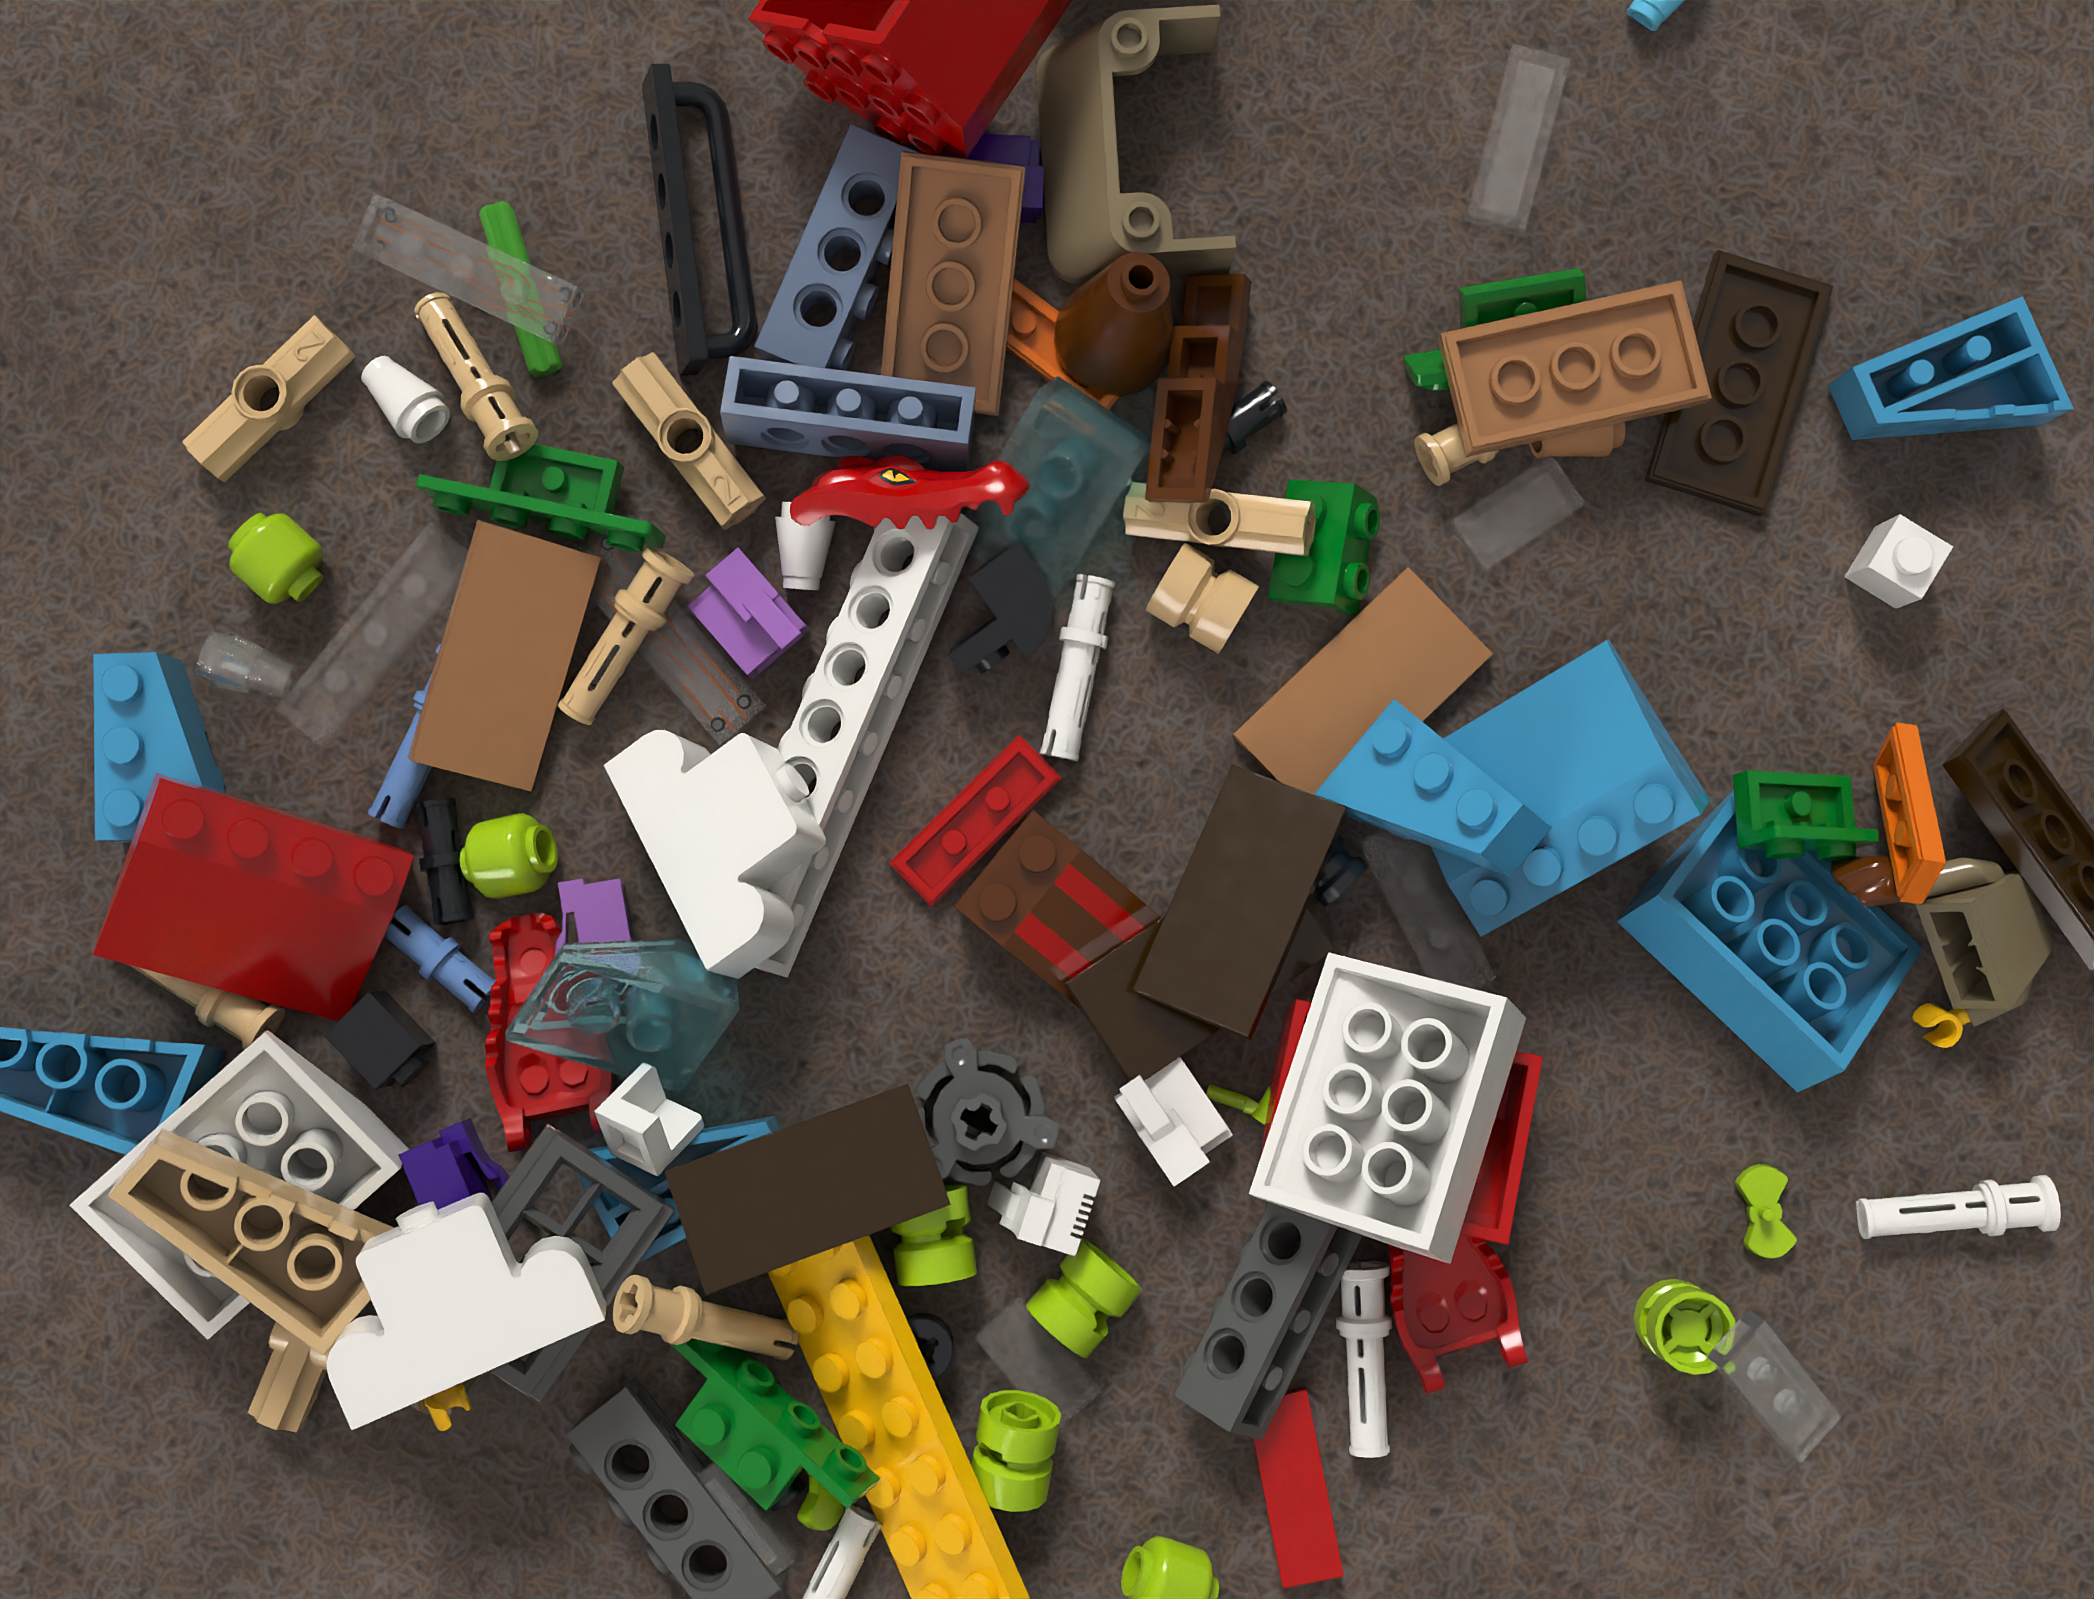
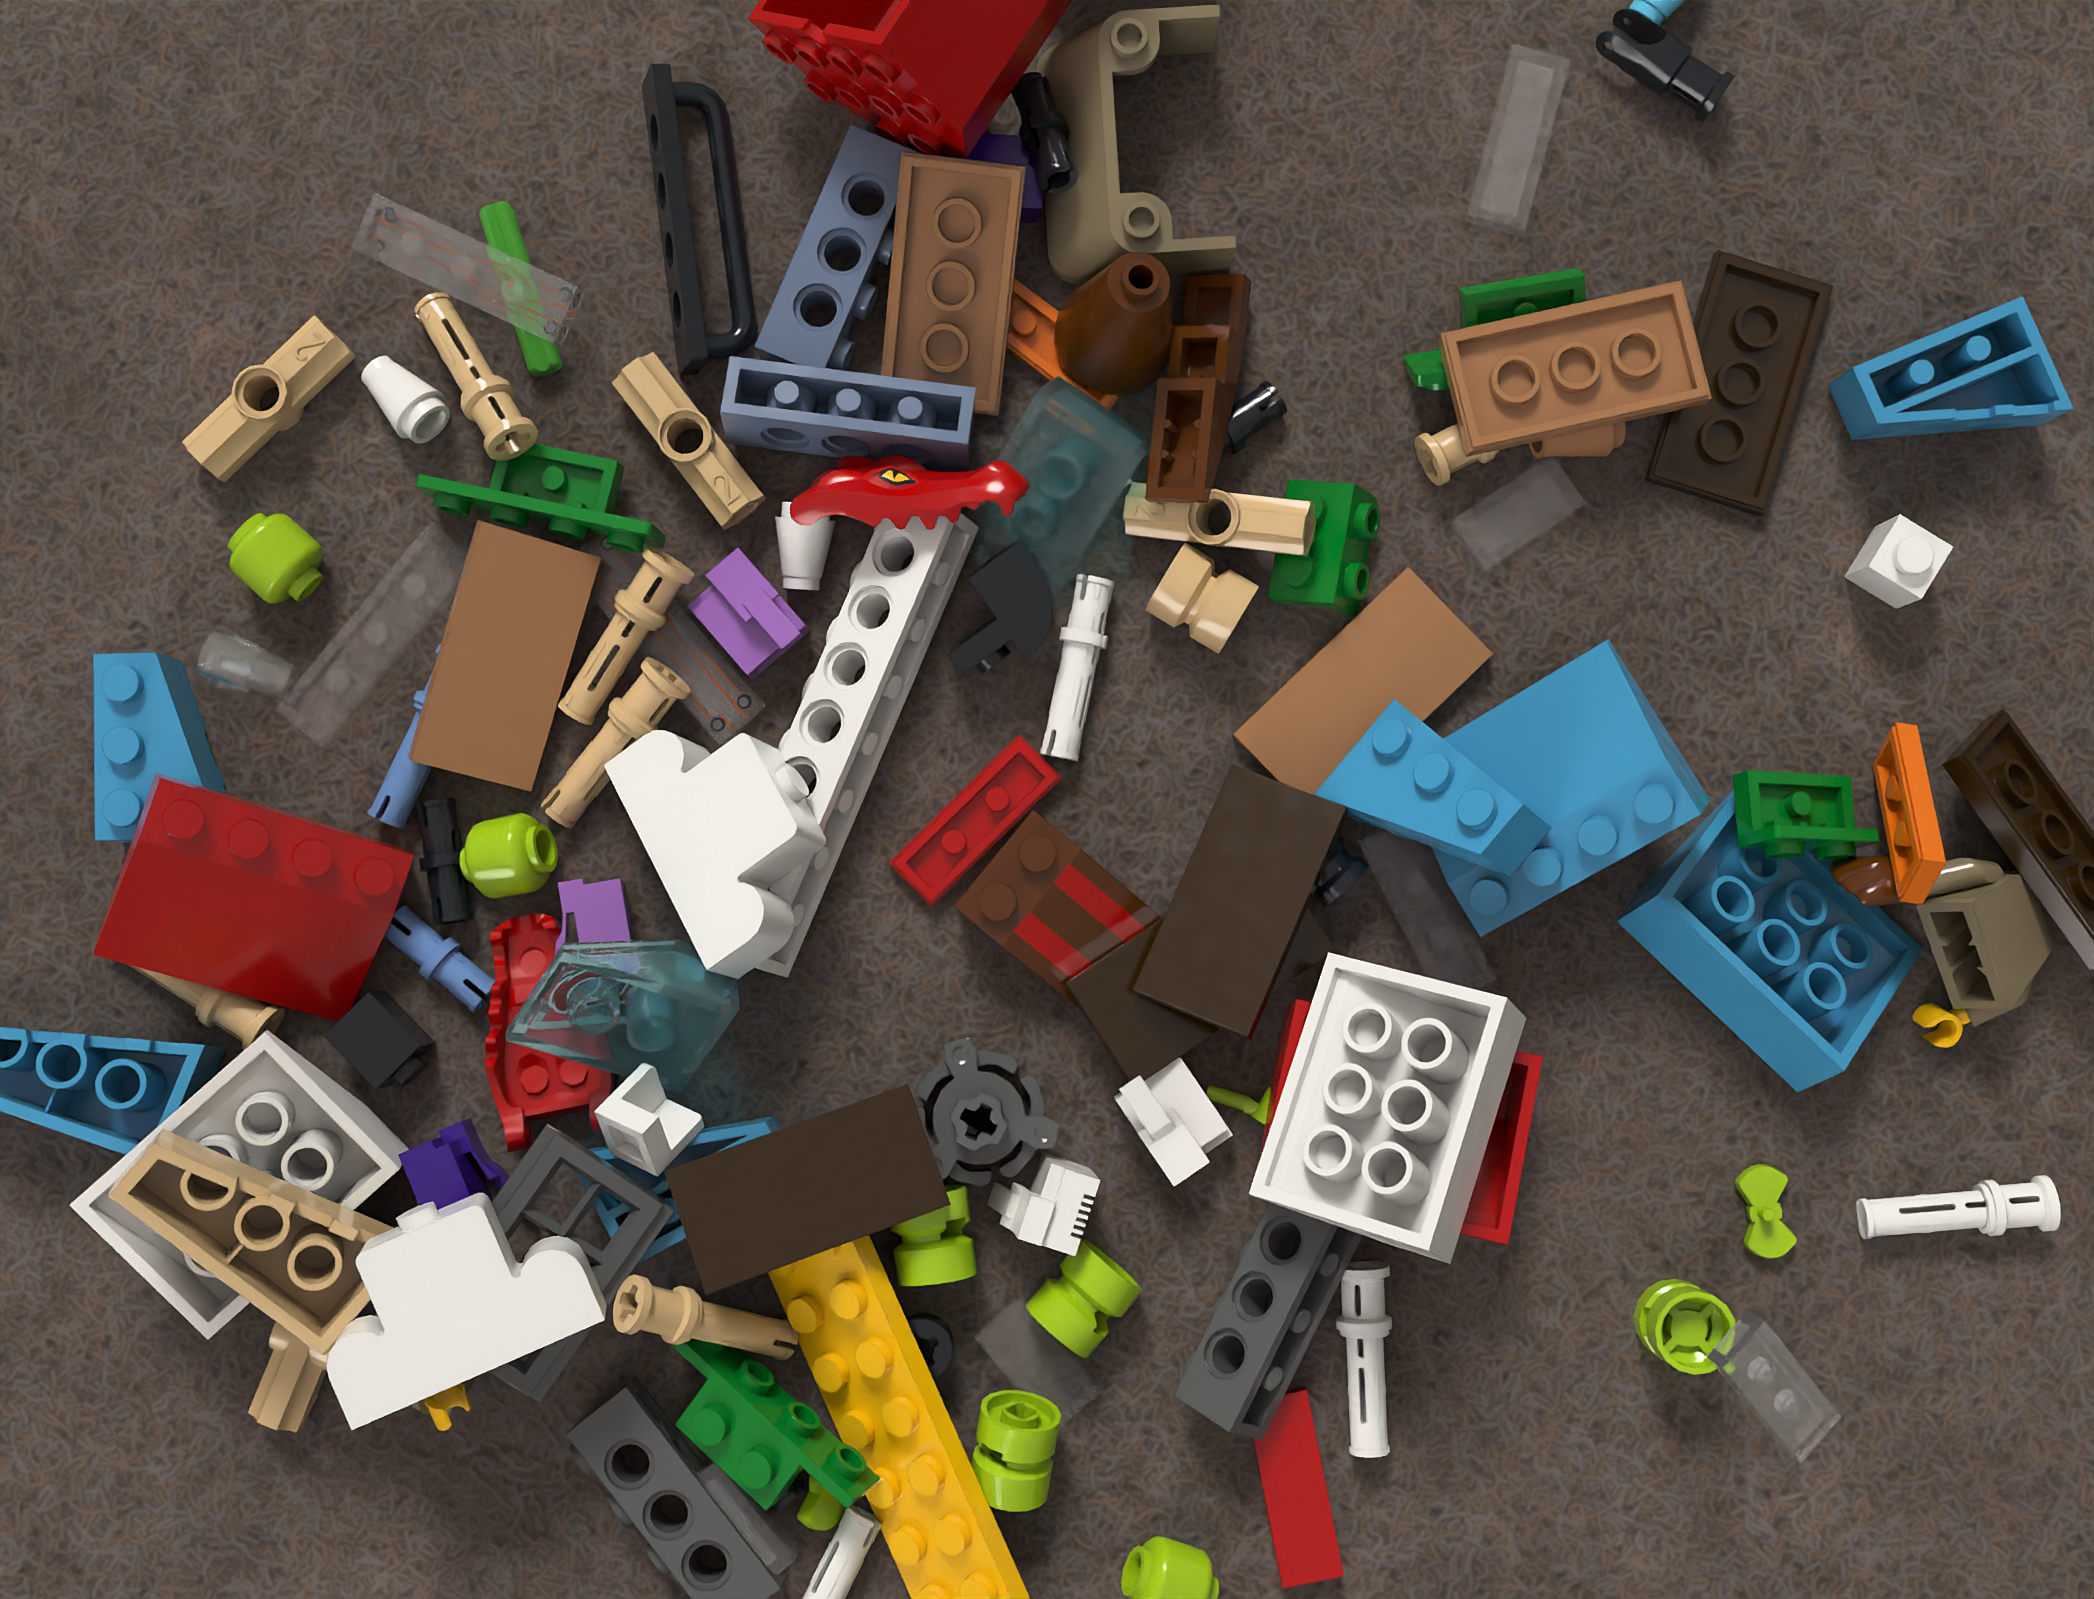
(628, 721): none -> tan pin
(1044, 133): none -> black pin
(1453, 1306): red animal -> none
(1663, 63): none -> black piece

